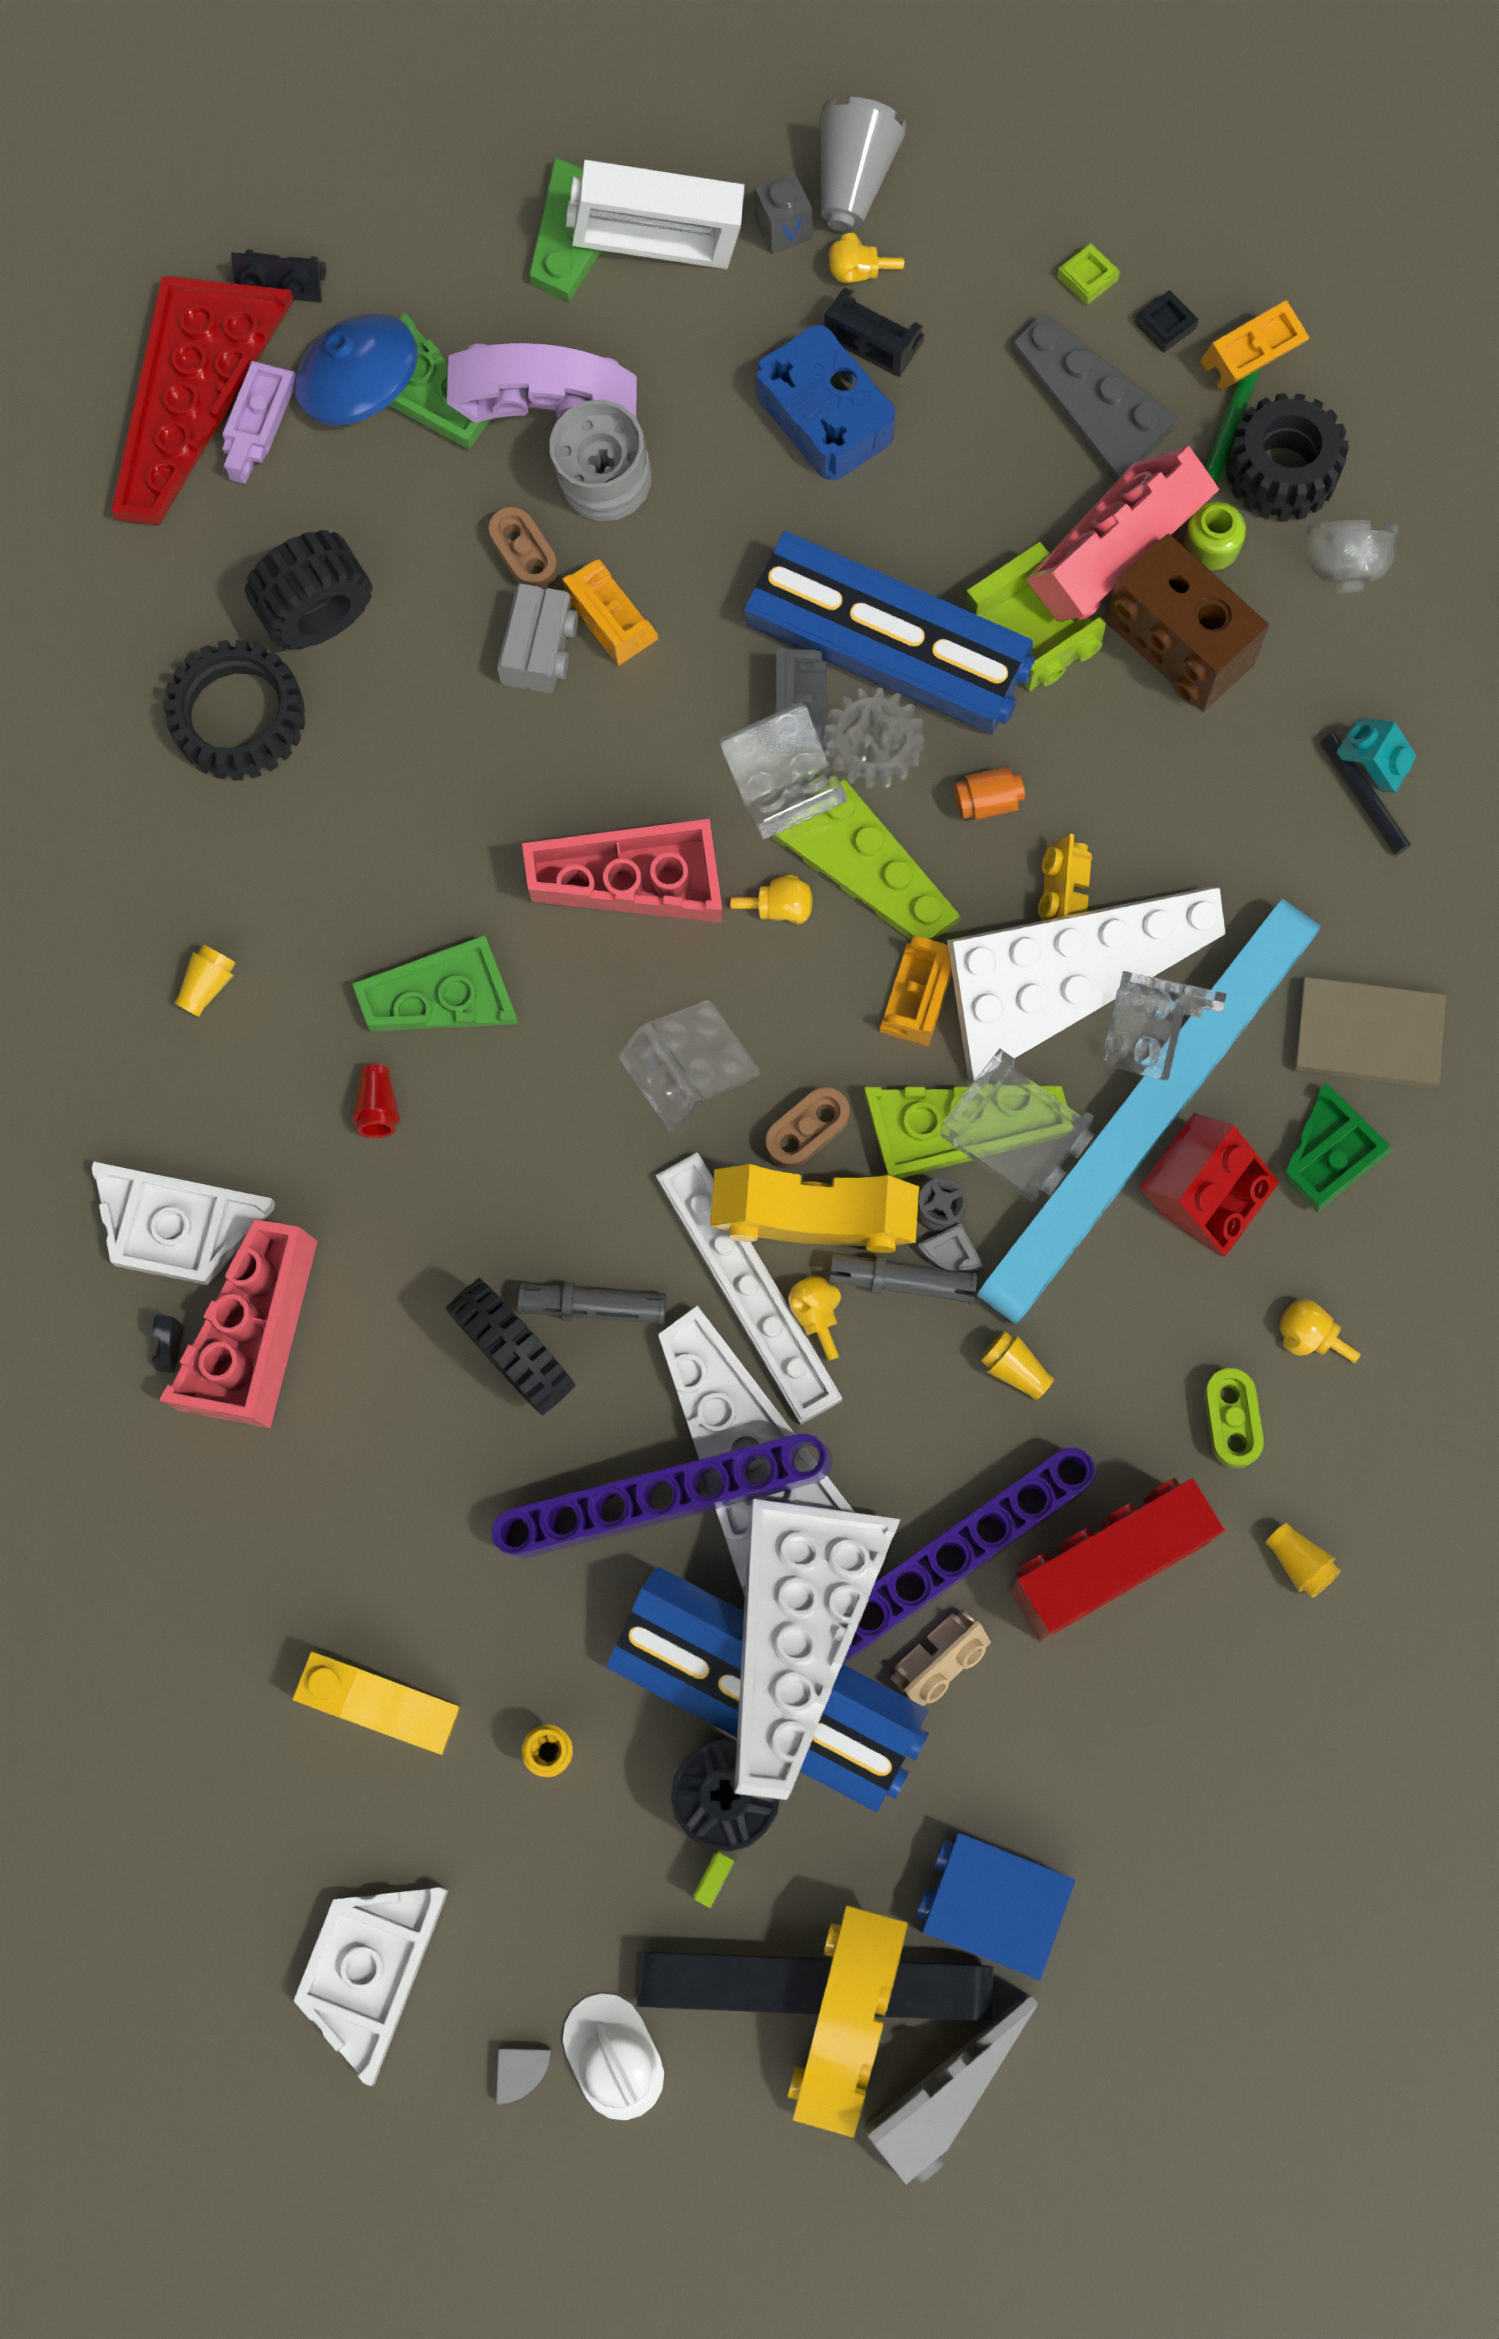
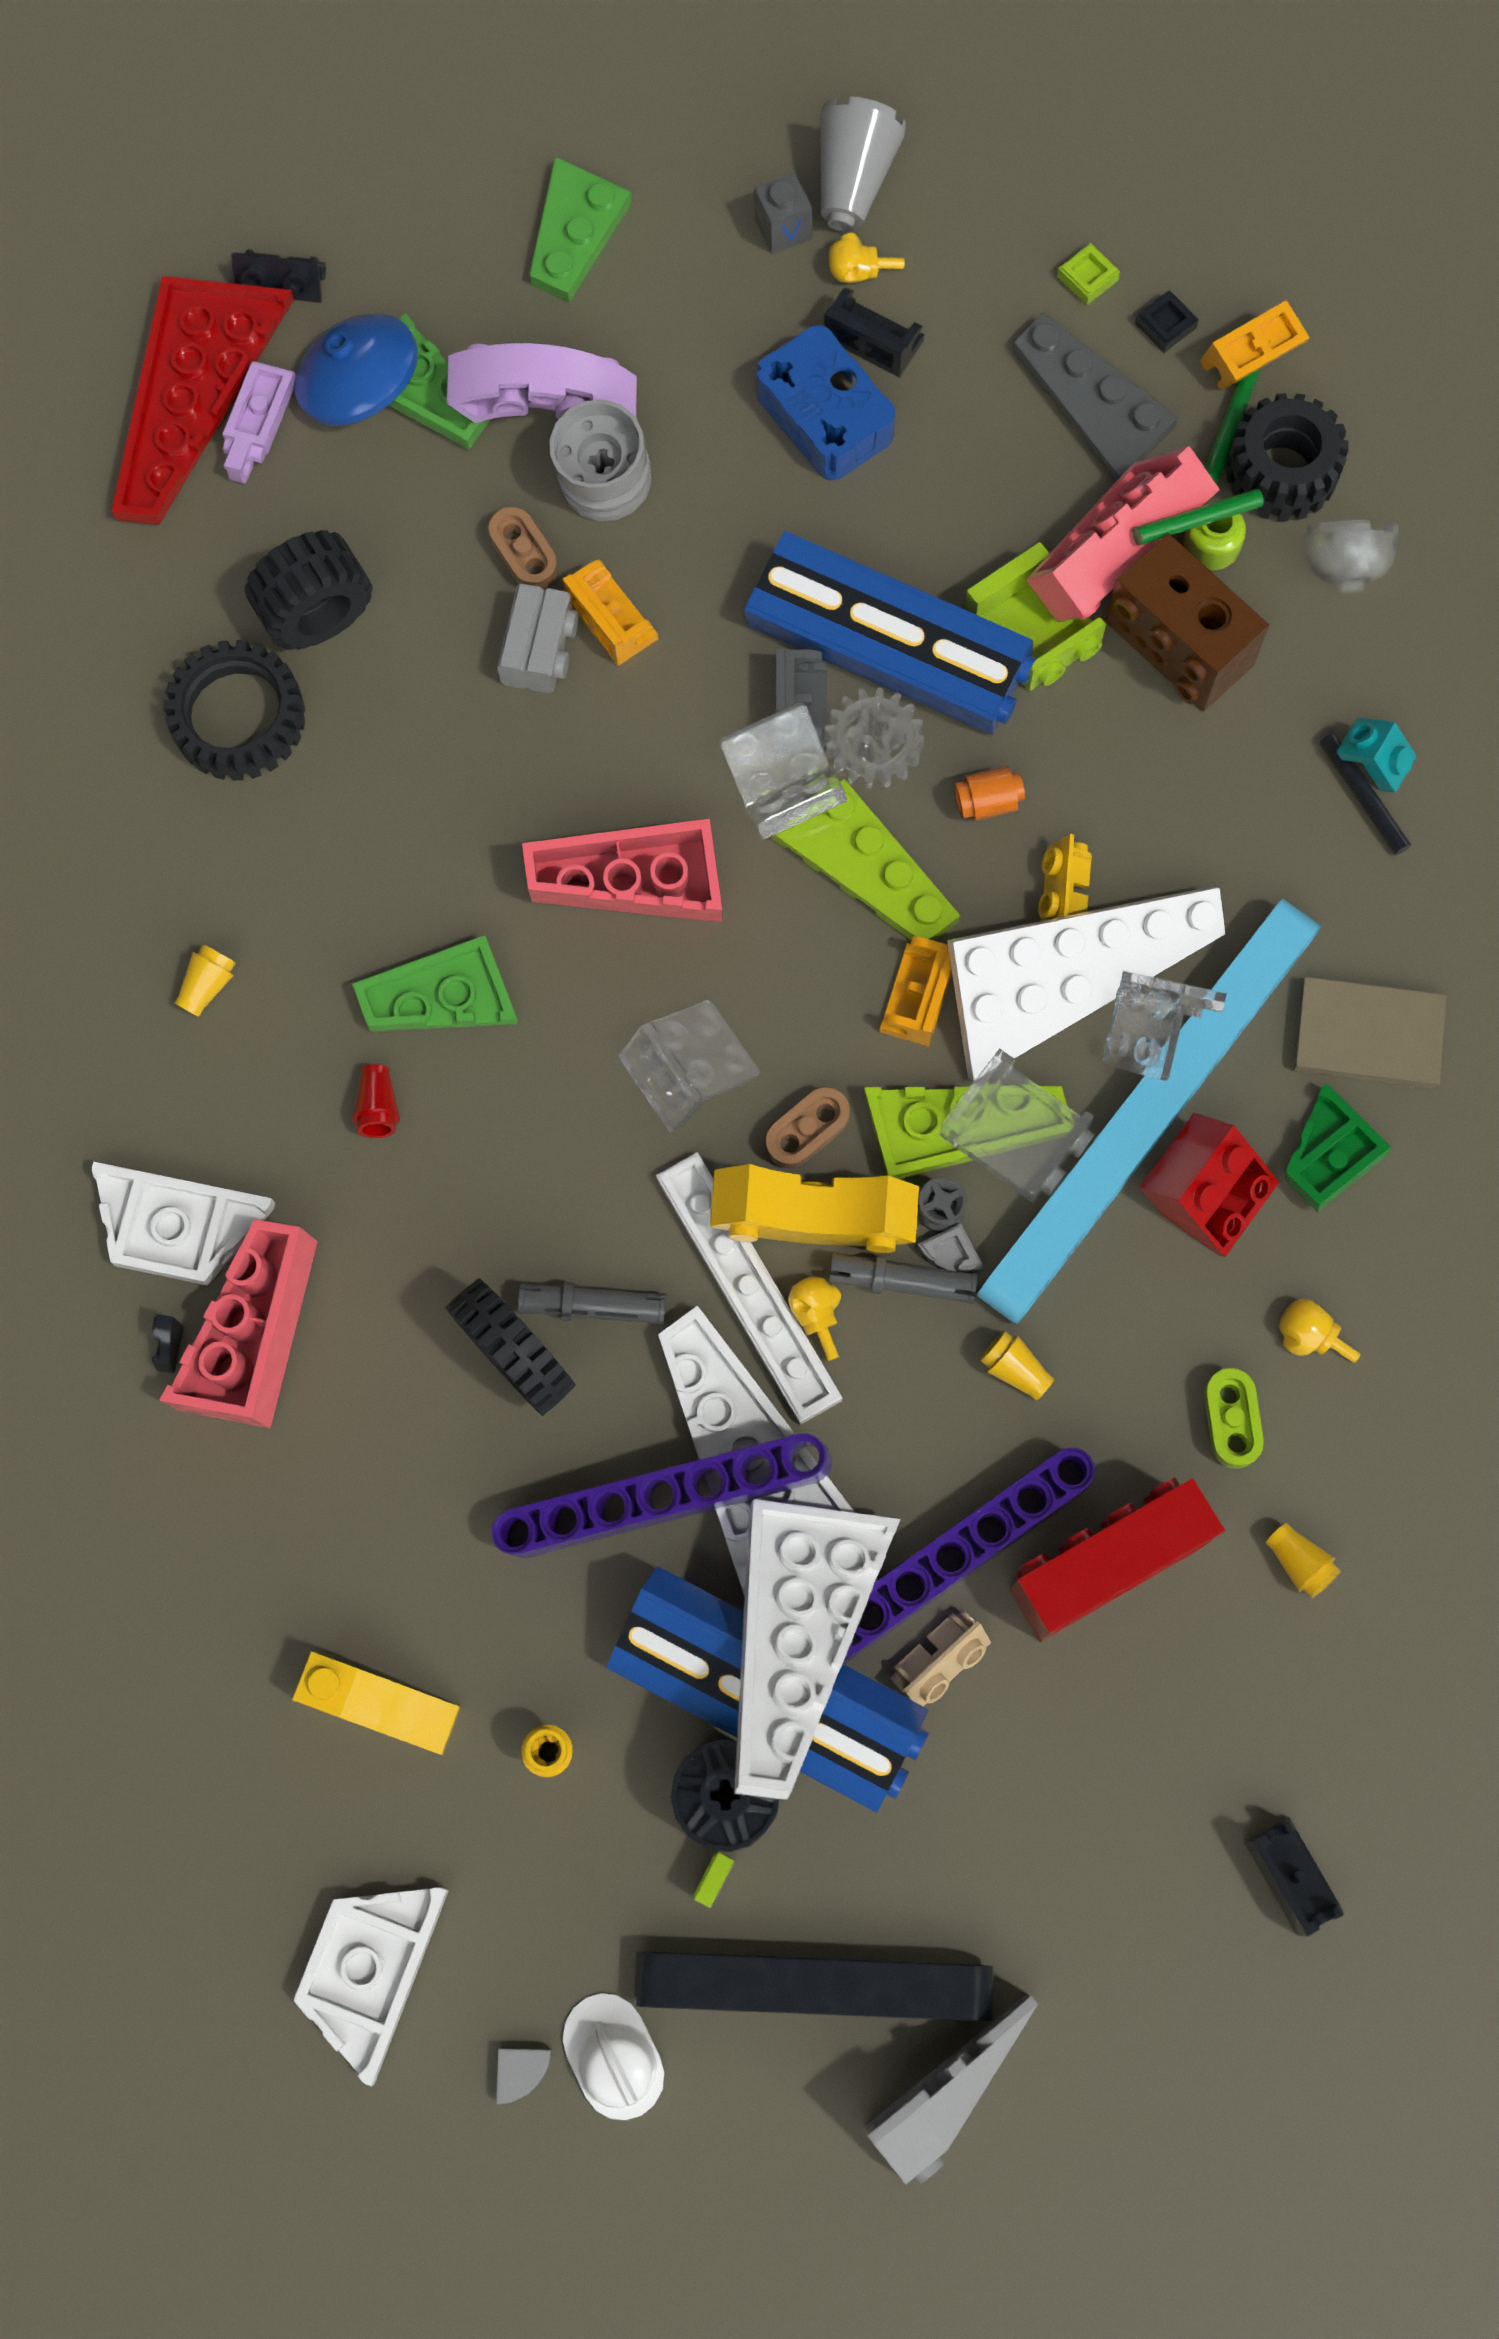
(655, 214): white window -> none
(783, 900): yellow piece -> none
(846, 2032): yellow brick -> none
(995, 1905): blue brick -> none
(1198, 516): none -> green bar
(1294, 1878): none -> black hinge

